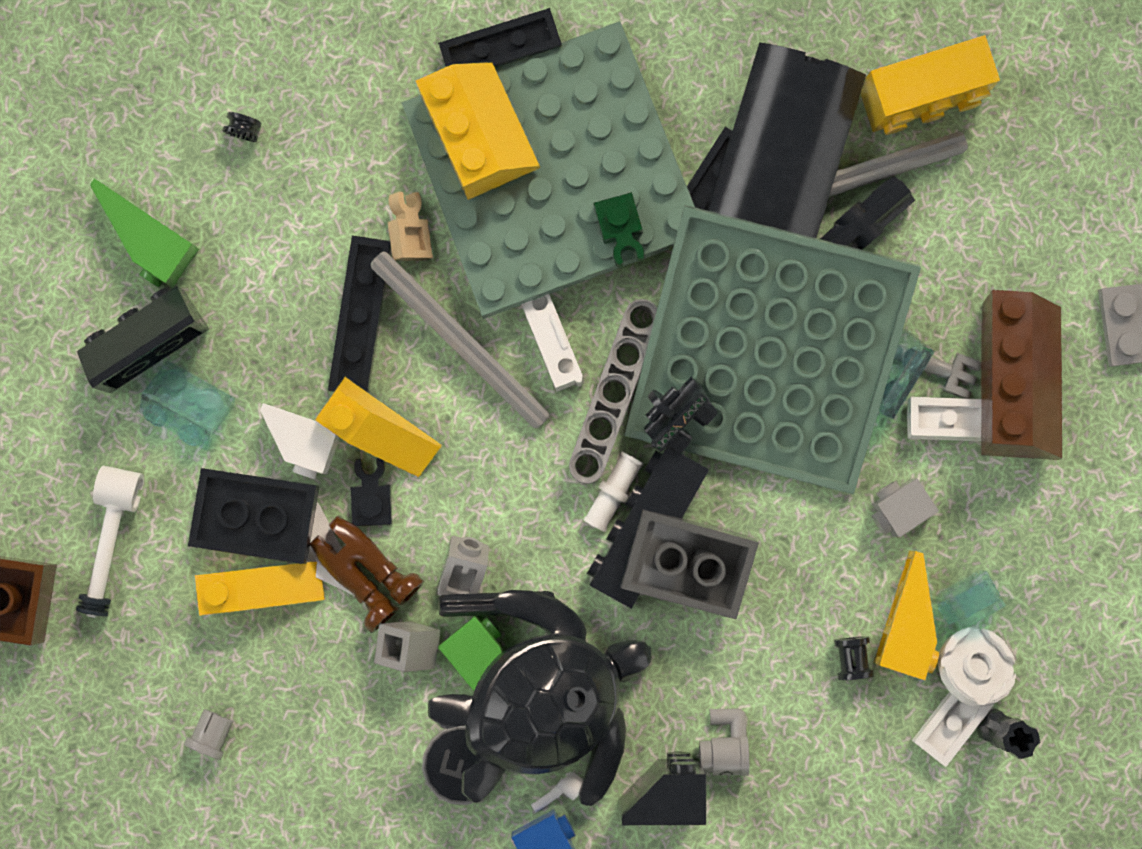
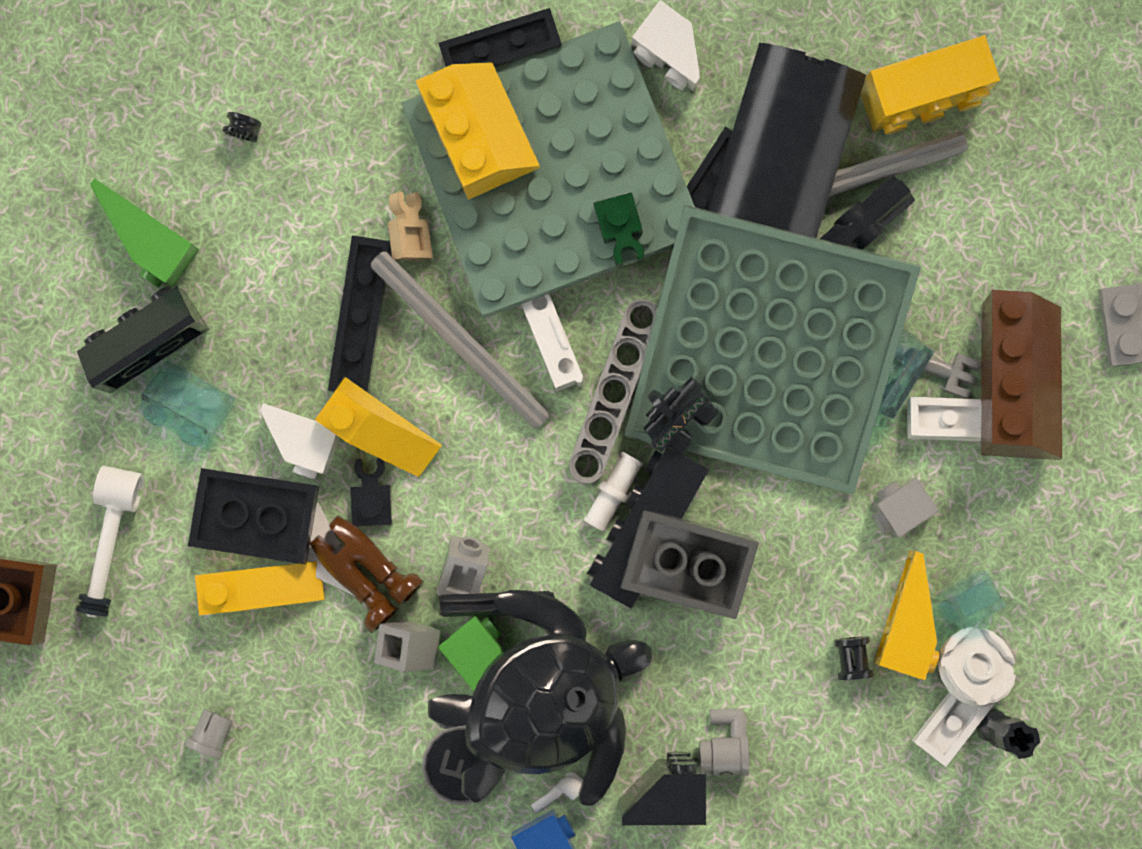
(668, 40): none -> white slope

